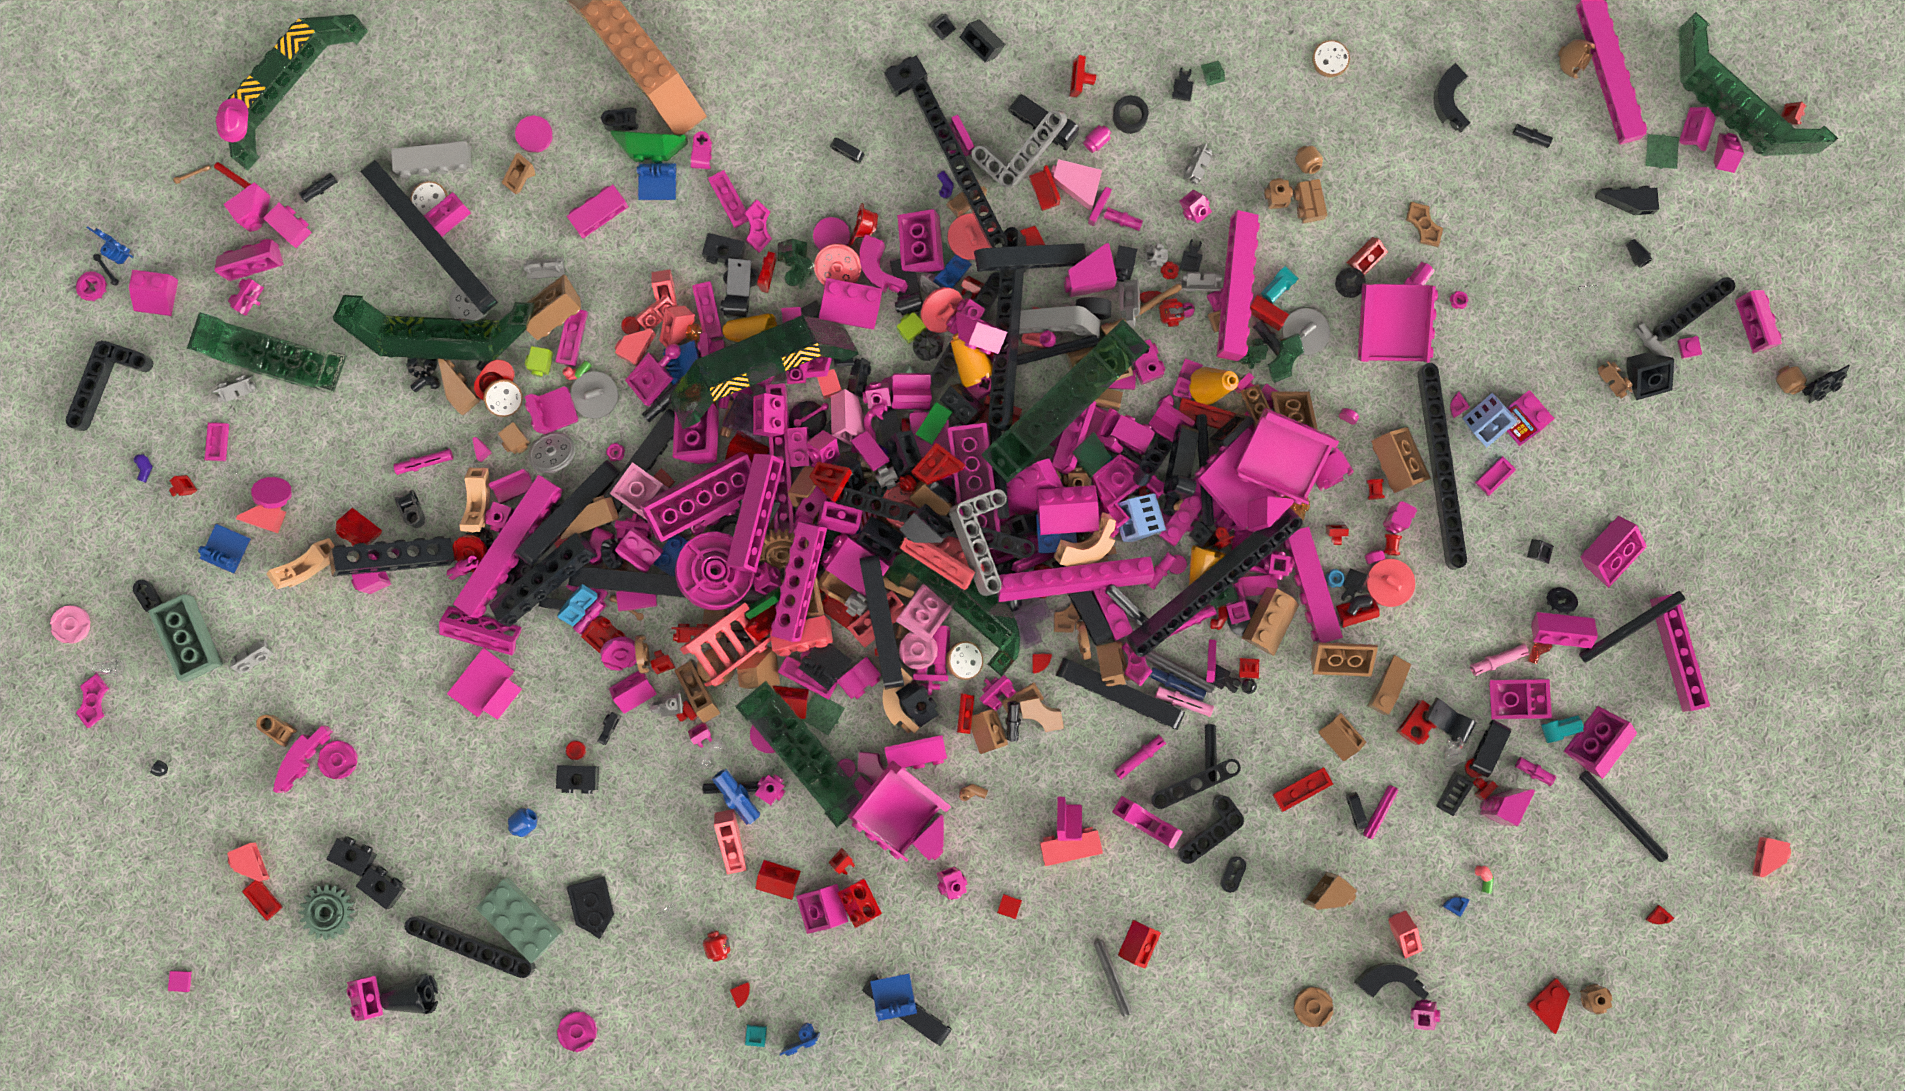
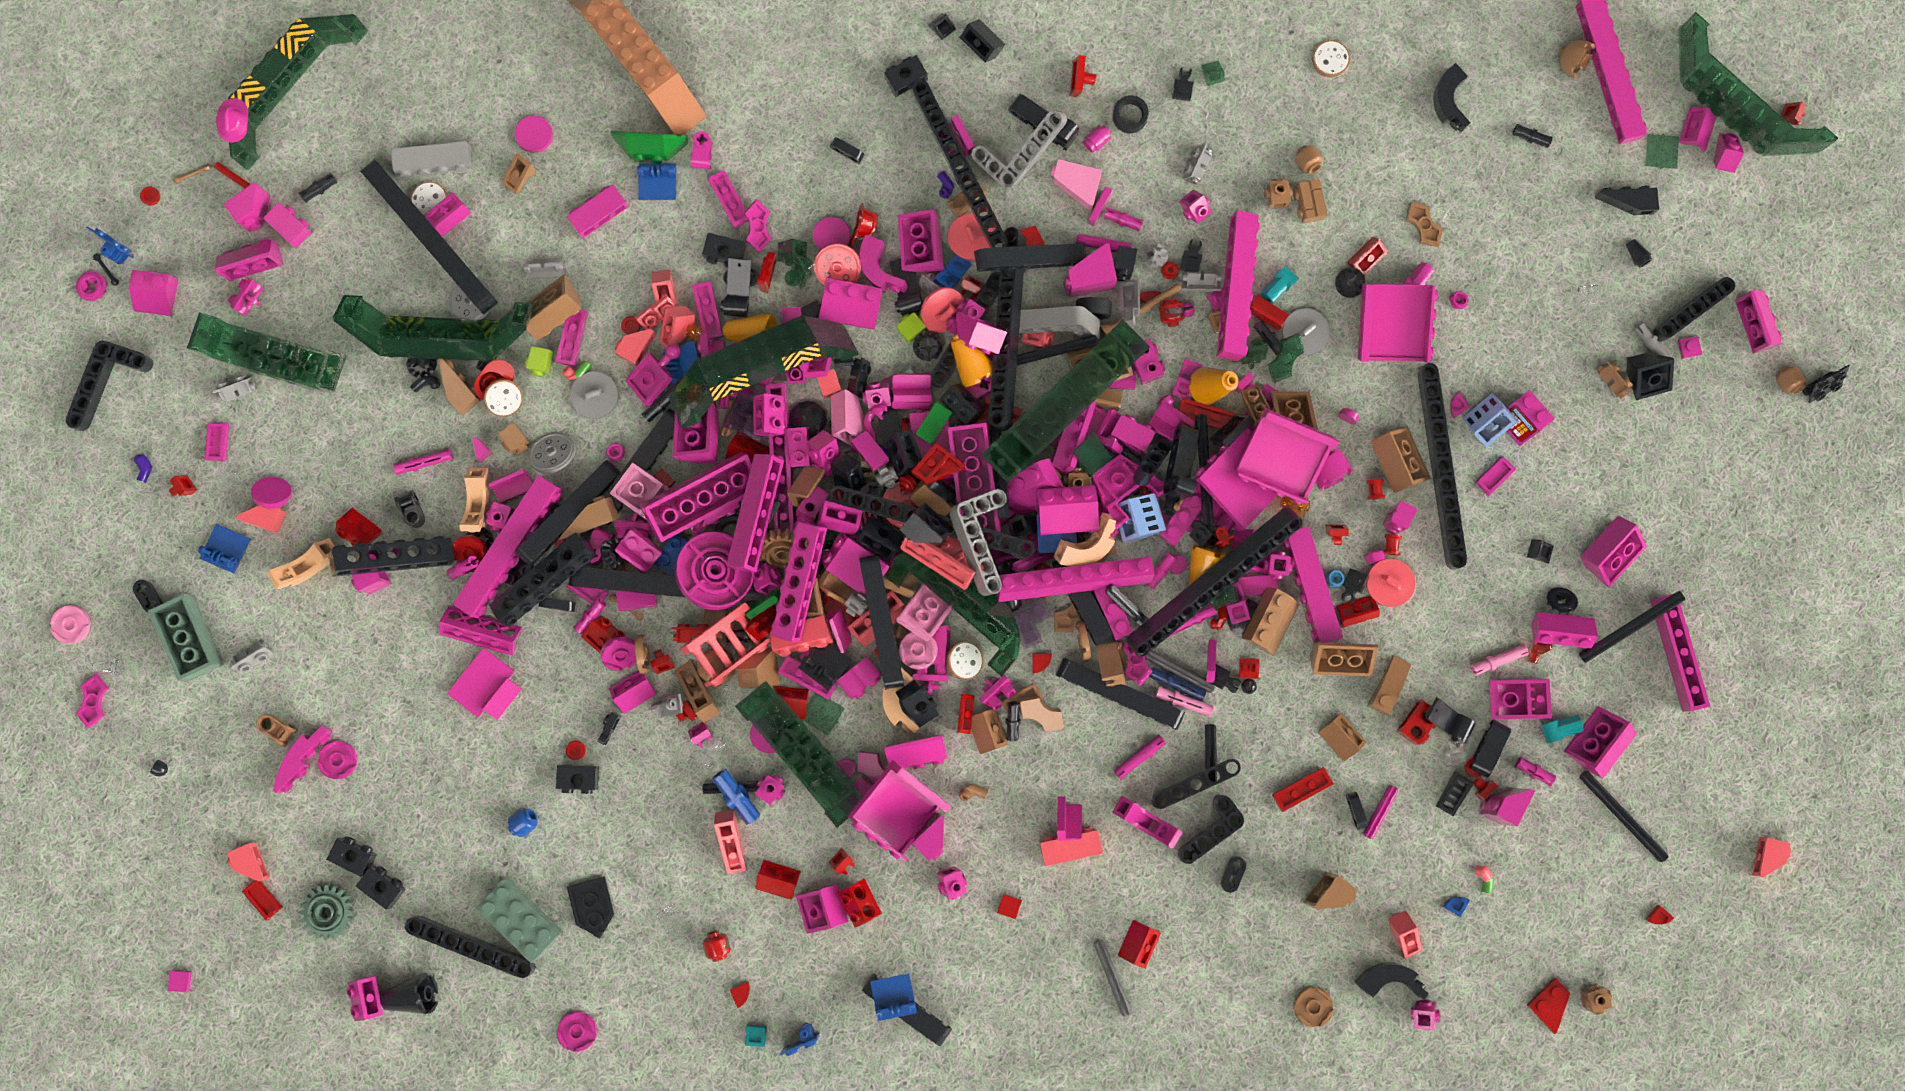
(150, 196): none -> red tile
(551, 410): dark pink bracket -> none
(576, 605): dark azure slope -> none
(621, 119): black piece -> none
(797, 423): dark pink hinge -> none
(830, 479): red wing -> none
(839, 629): none -> dark pink slope
(1045, 189): red panel -> none
(1047, 335): dark pink hinge -> none
(1097, 242): none -> dark pink axle
(1266, 511): dark pink slope -> none
(1360, 602): black arm -> none

